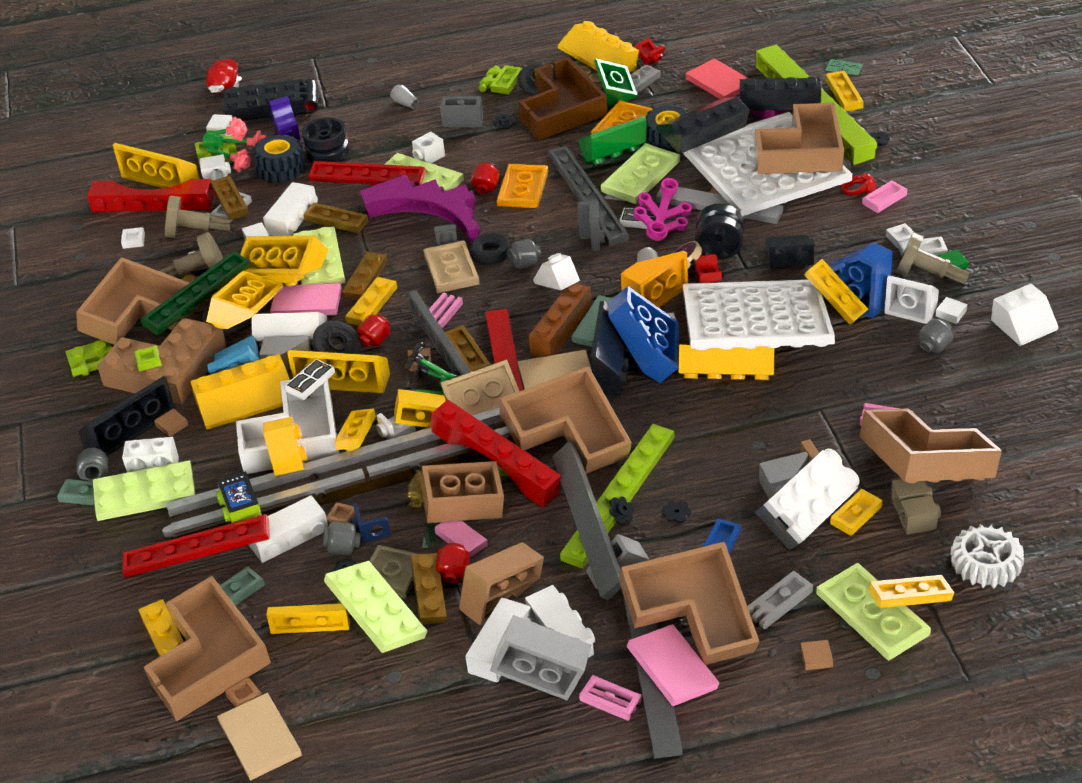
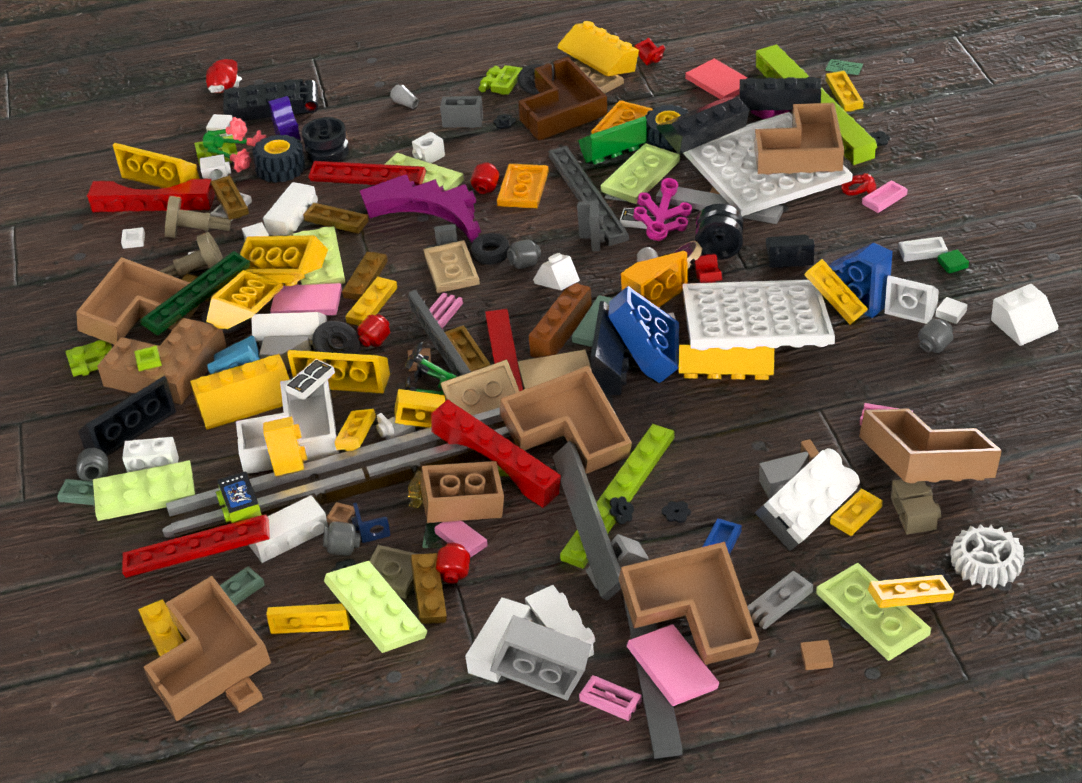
(171, 422): medium nougat tile -> none
(259, 736): tan tile -> none
(497, 577): medium nougat wedge -> none
(615, 81): green slope -> none
(644, 77): light grey hinge -> none
(899, 234): white tile -> none
(928, 262): dark tan piece -> none

